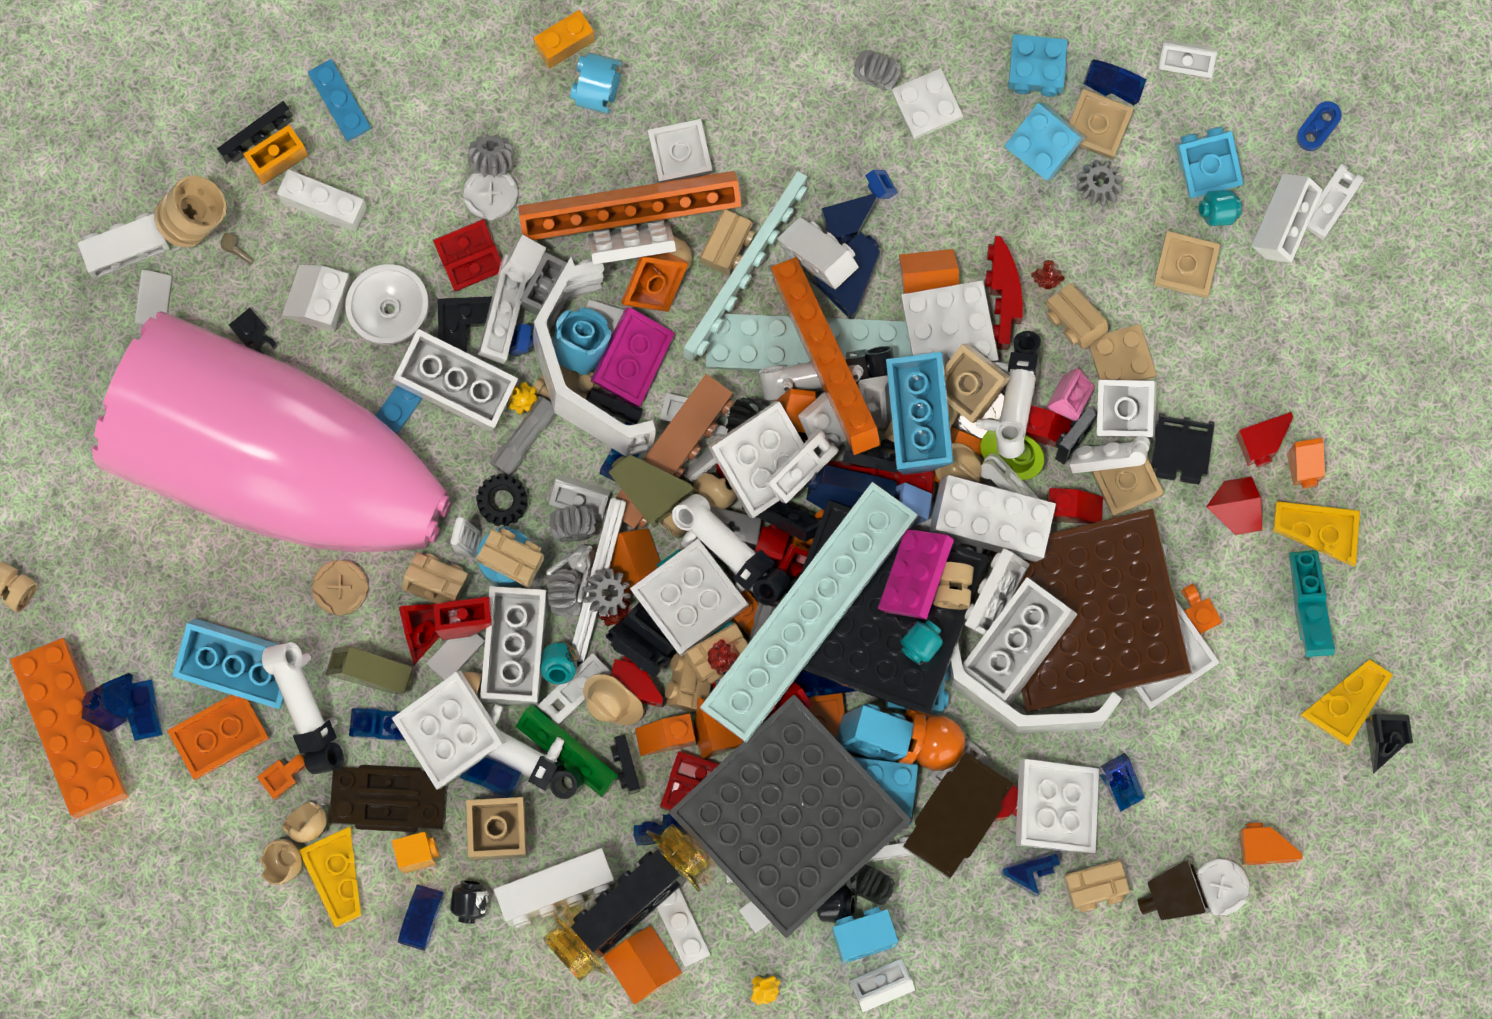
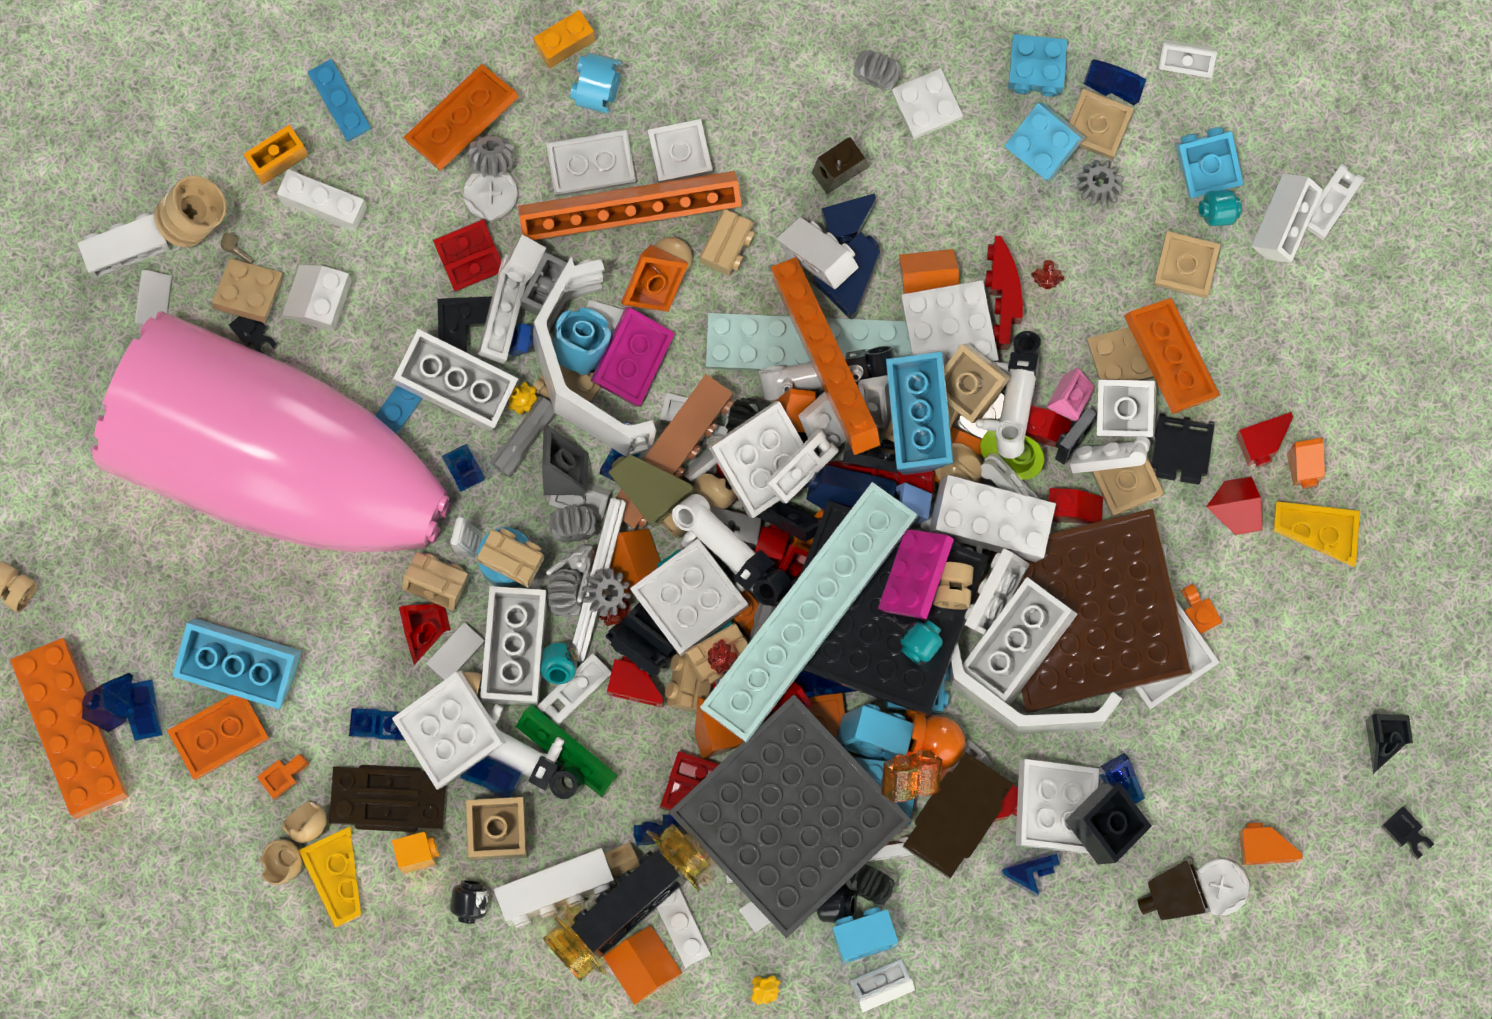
(247, 290): none -> tan plate
(255, 133): black plate -> none
(313, 733): white piece -> none
(340, 587): tan tile -> none
(369, 670): olive slope -> none
(382, 288): white dish -> none
(420, 917): clear blue slope -> none
(461, 117): none -> orange plate
(462, 618): red slope -> none
(463, 468): none -> clear blue slope
(496, 484): black tyre -> none
(563, 465): none -> dark grey slope
(590, 163): none -> white tile
(611, 701): tan piece -> none
(614, 405): black pin -> none
(621, 753): black plate -> none
(622, 859): none -> tan plate
(631, 241): white plate -> none
(665, 735): orange slope -> none
(740, 276): light aqua plate -> none
(840, 164): none -> dark brown torso
(881, 184): blue plate -> none
(911, 776): none -> clear orange brick
(1076, 316): tan brick -> none
(1097, 885): tan brick -> none
(1108, 823): none -> black brick
(1171, 355): none -> orange plate
(1311, 604): teal slope -> none
(1318, 127): blue plate -> none
(1349, 703): yellow wing -> none
(1404, 829): none -> black plate

